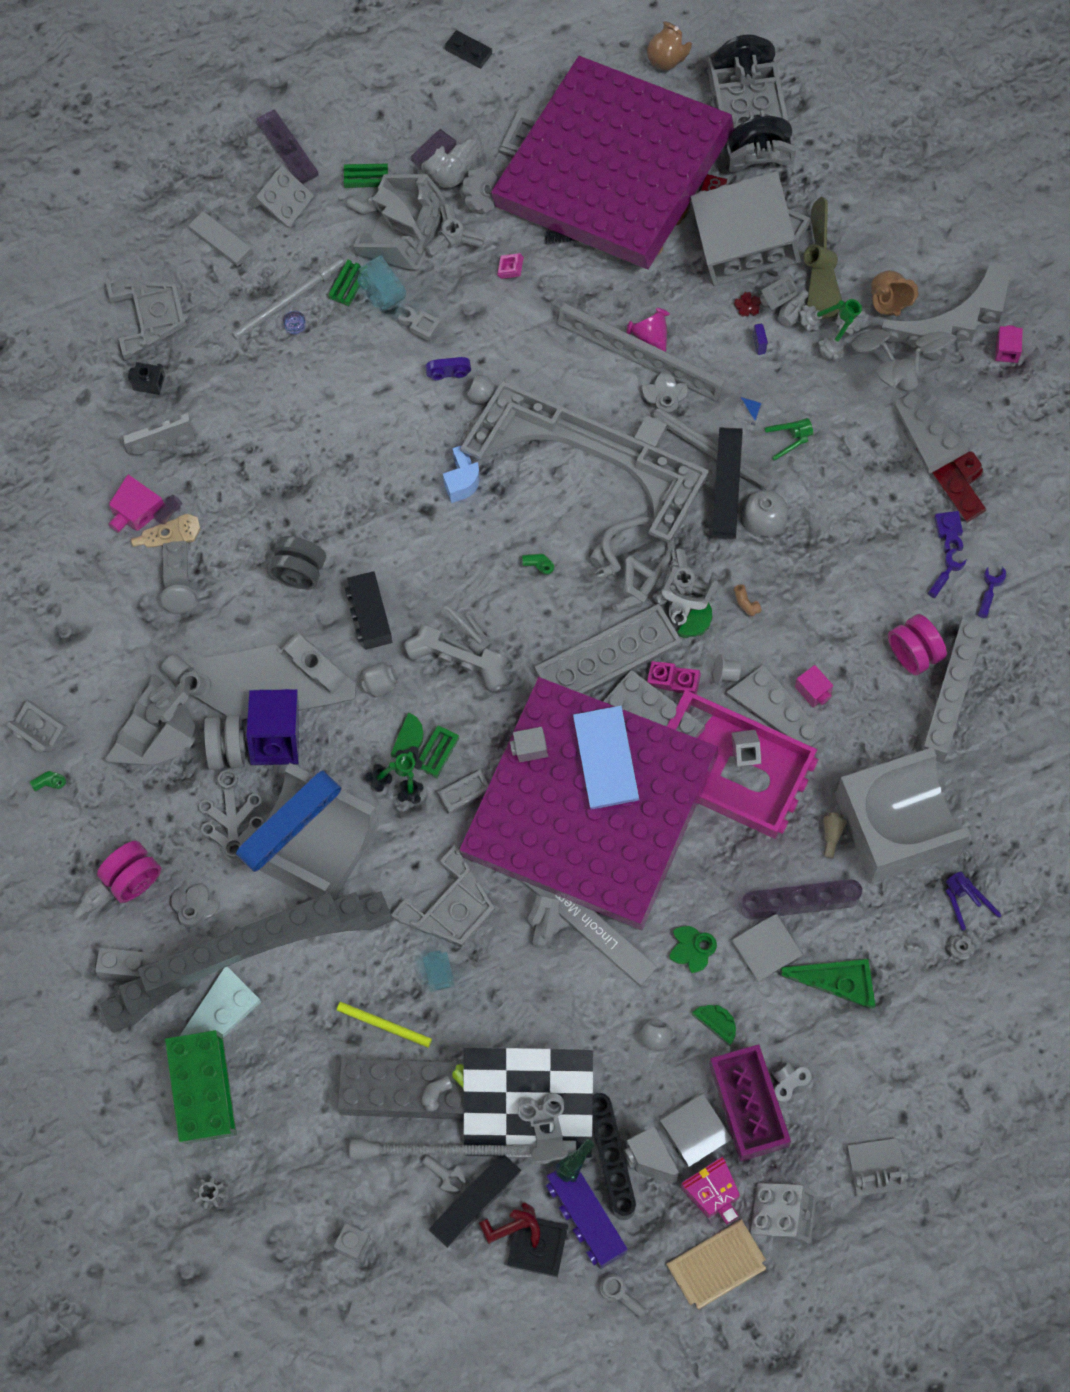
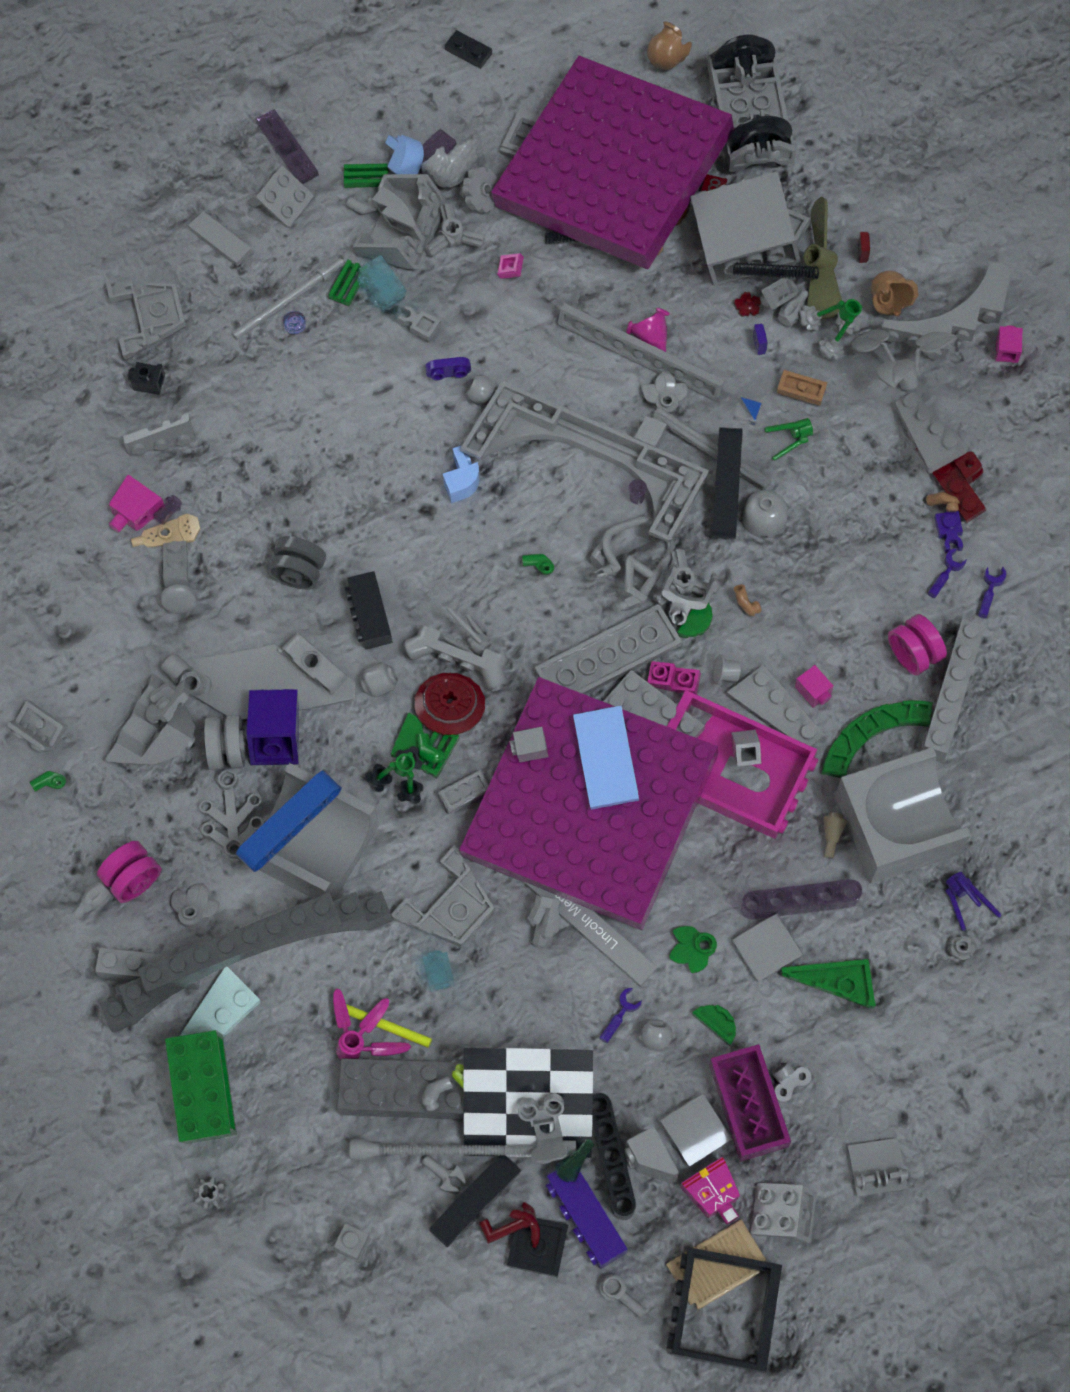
(351, 1042): none -> dark pink plant
(407, 154): none -> light blue brick
(428, 752): none -> green arm
(452, 718): none -> dark red piece
(618, 1018): none -> dark purple piece
(637, 490): none -> clear purple pin
(768, 1311): none -> black window
(801, 387): none -> medium nougat plate
(808, 273): none -> black piece
(864, 247): none -> dark red tile
(868, 726): none -> green tile
(943, 498): none -> medium nougat arm

